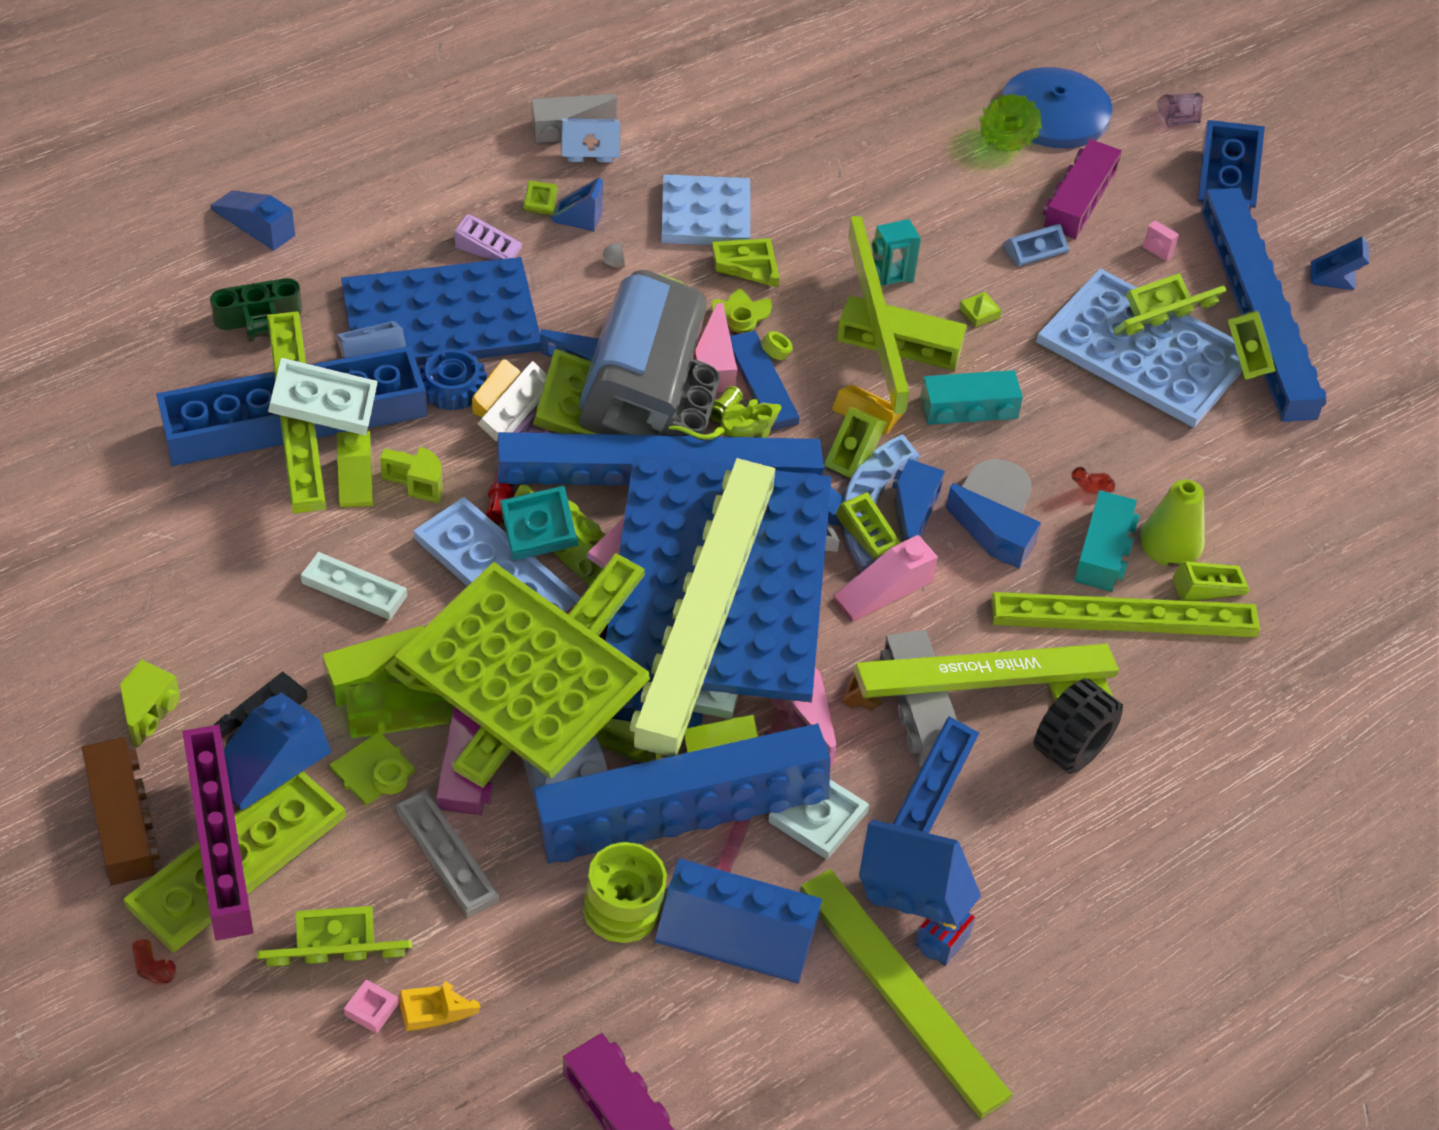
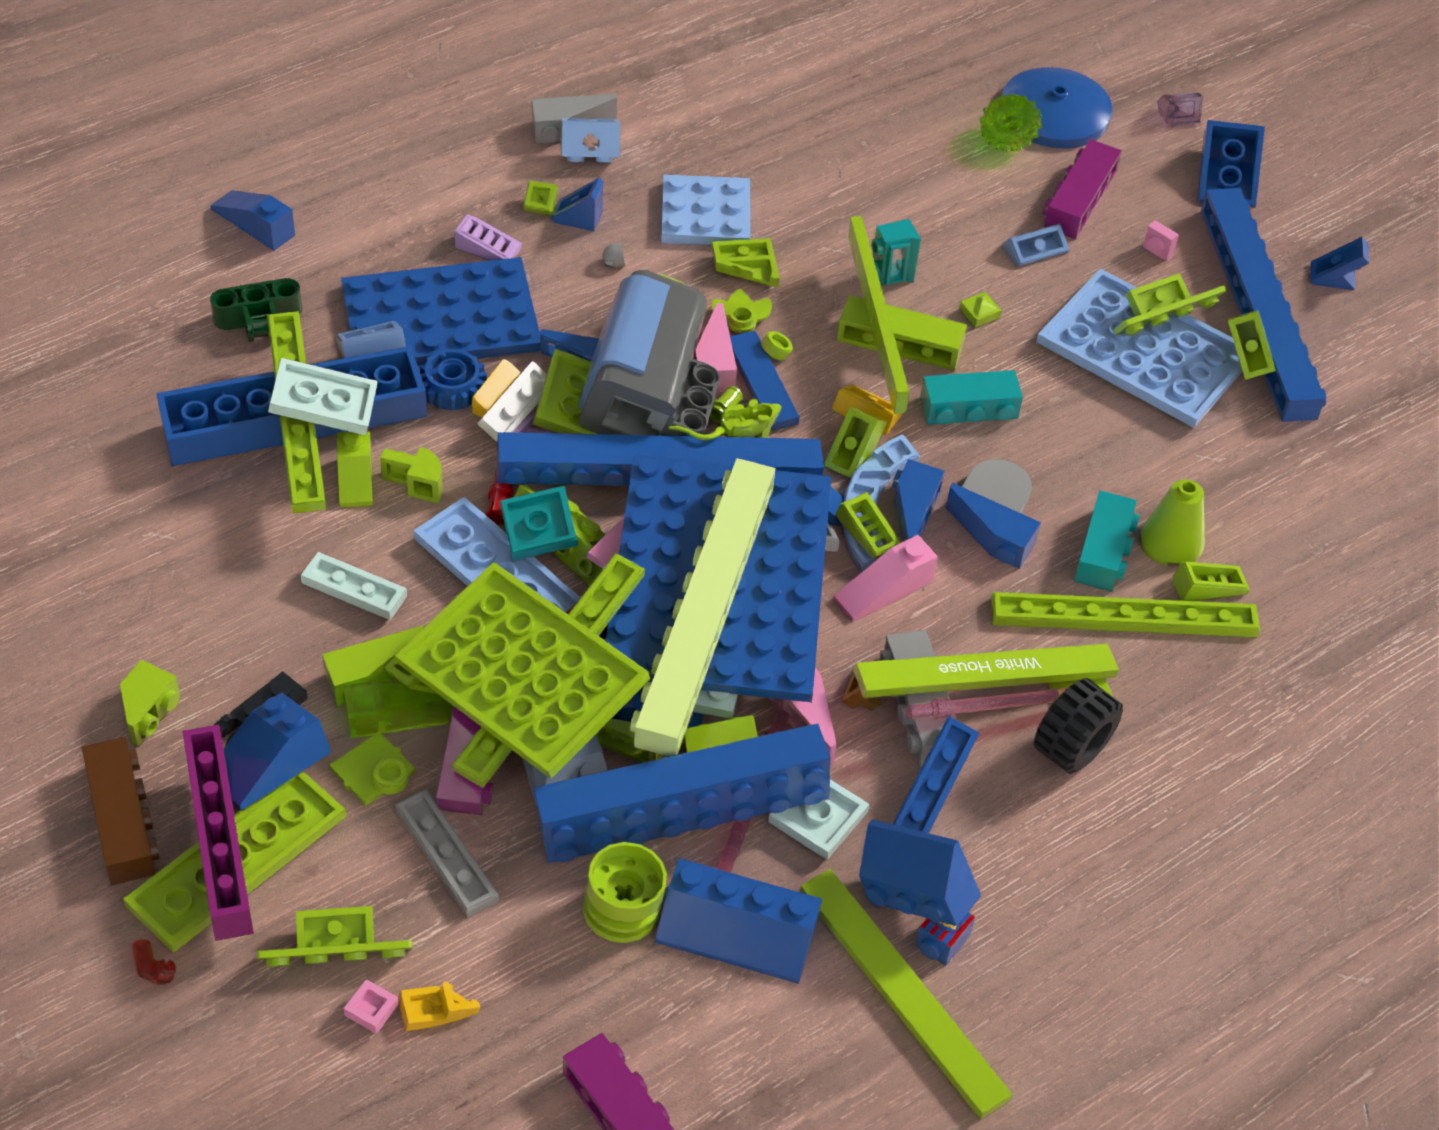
(943, 707): none -> clear pink bar
(1093, 482): clear red arm -> none

